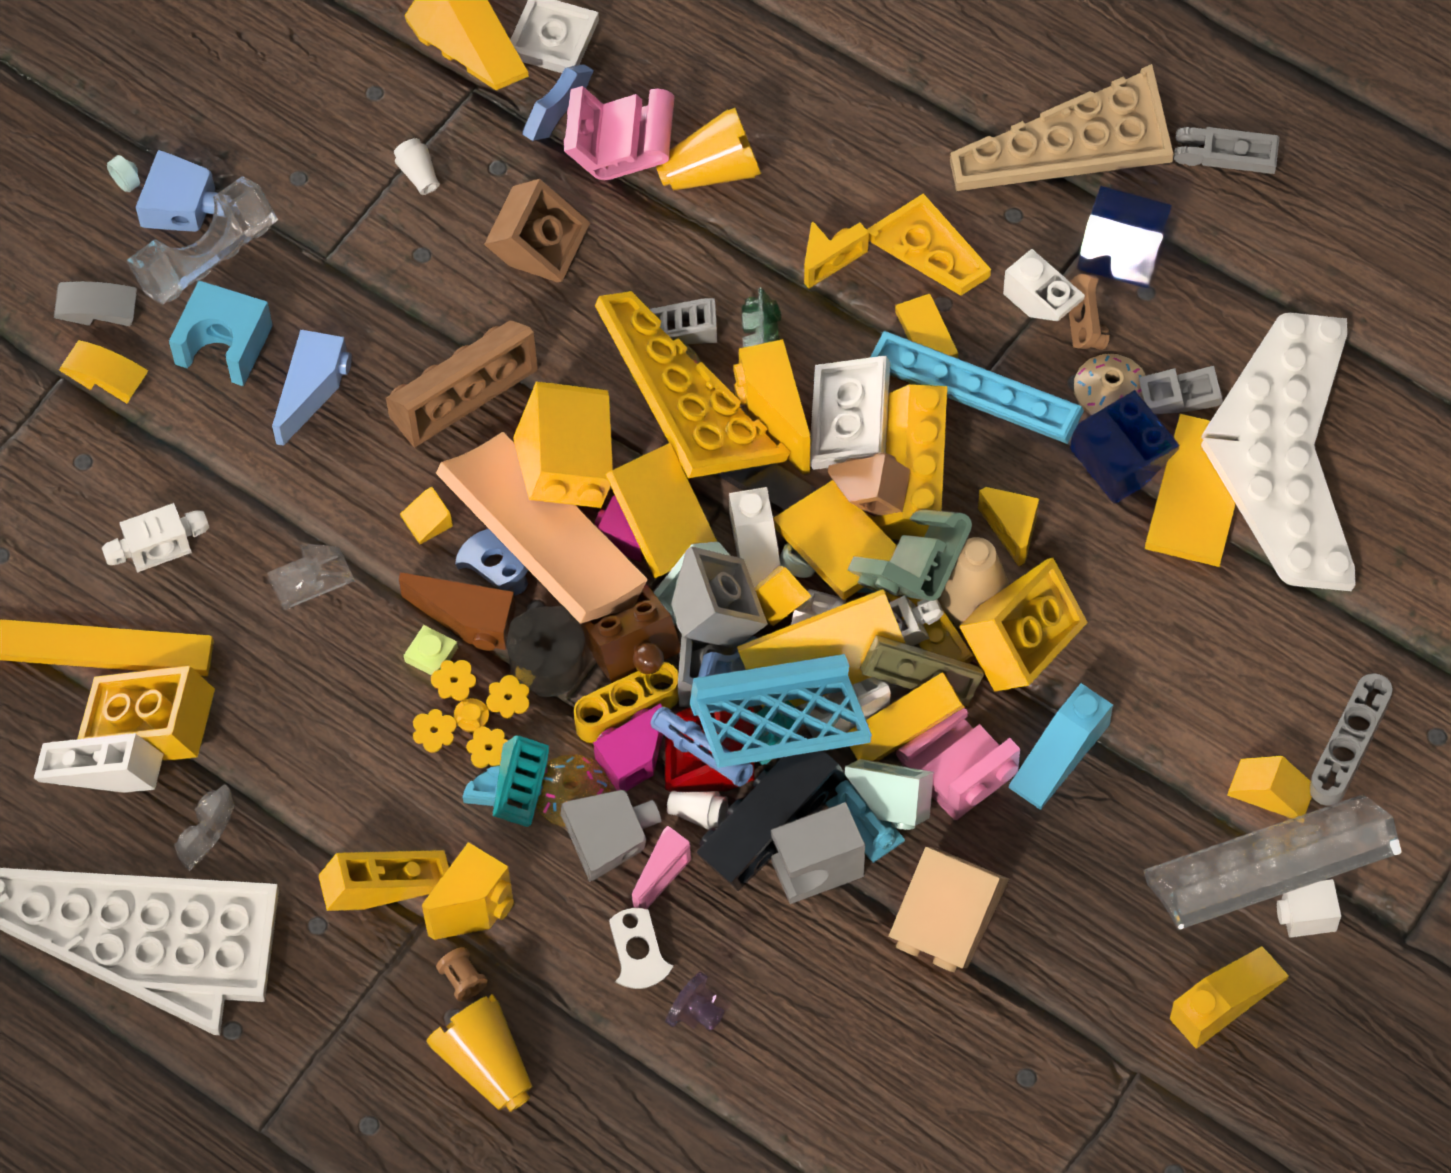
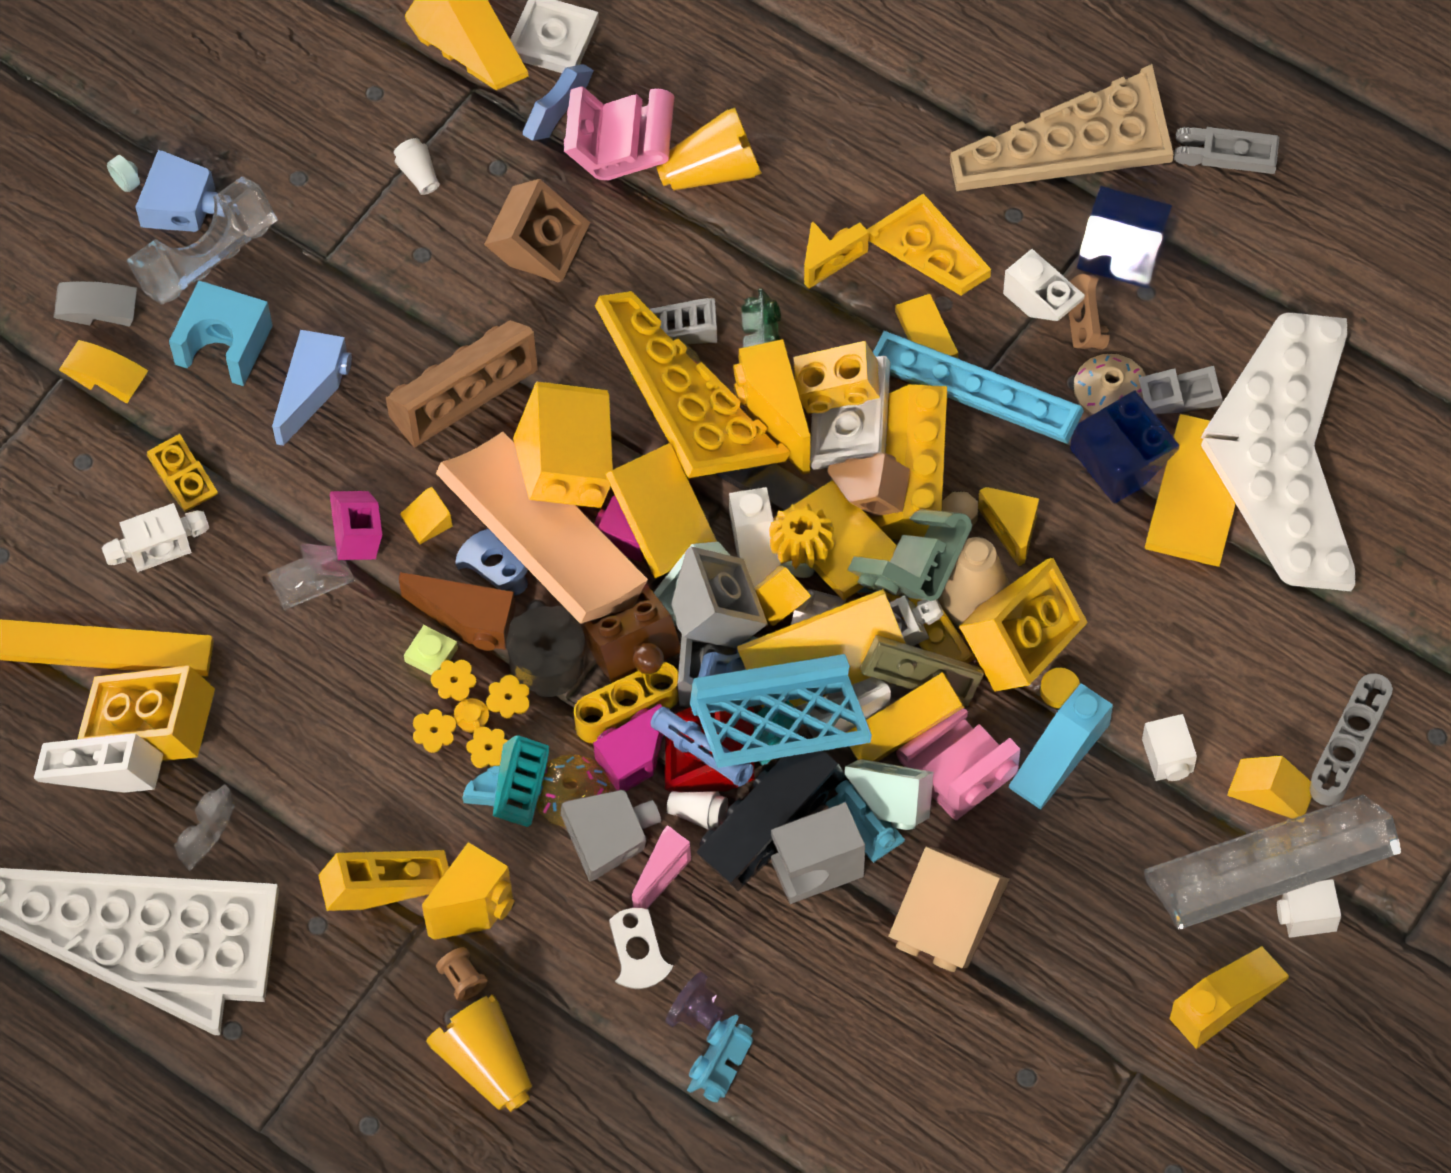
(181, 473): none -> yellow slope
(356, 524): none -> dark pink slope
(710, 1070): none -> medium azure hinge
(801, 536): none -> yellow gear
(835, 372): none -> yellow brick
(961, 503): none -> tan tile
(1058, 686): none -> yellow tile
(1169, 748): none -> white brick

